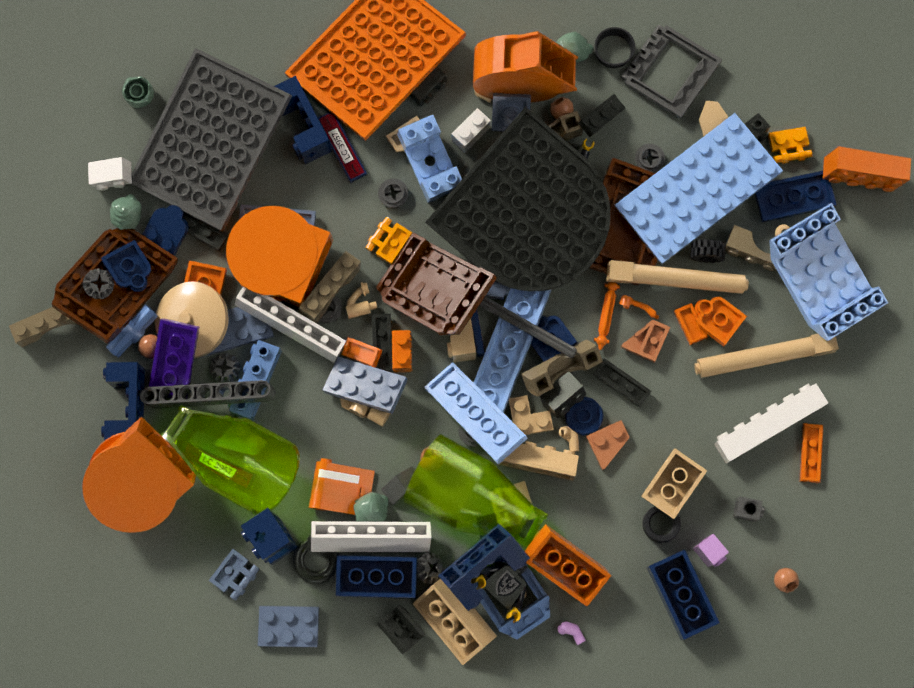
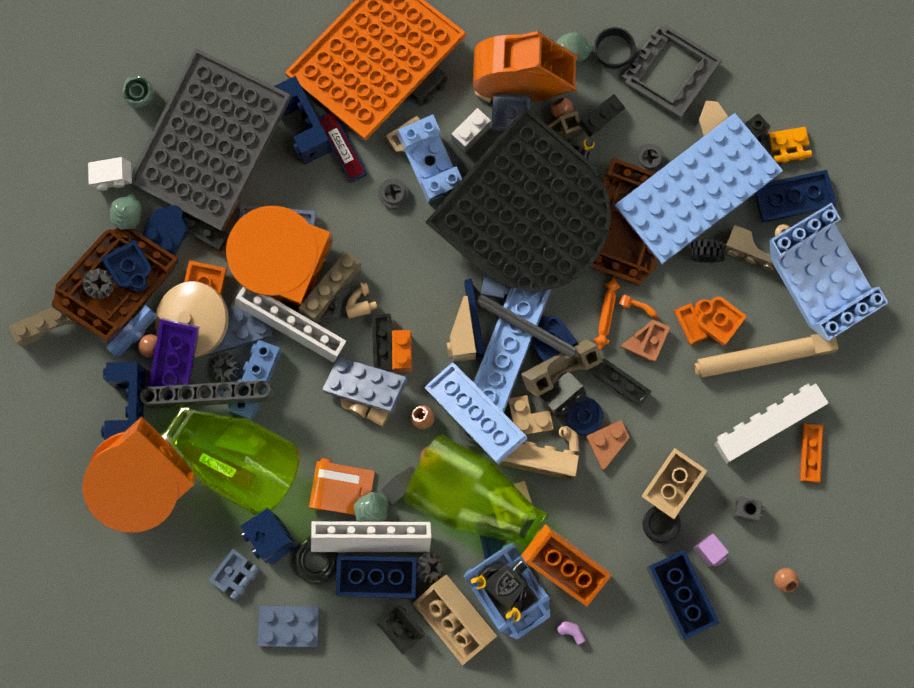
(361, 352): orange tile -> none
(392, 244): light orange plate -> none
(422, 417): none -> nougat piece
(434, 286): reddish brown slope -> none
(472, 562): dark blue plate -> none
(675, 277): tan brick -> none
(866, 169): orange brick -> none

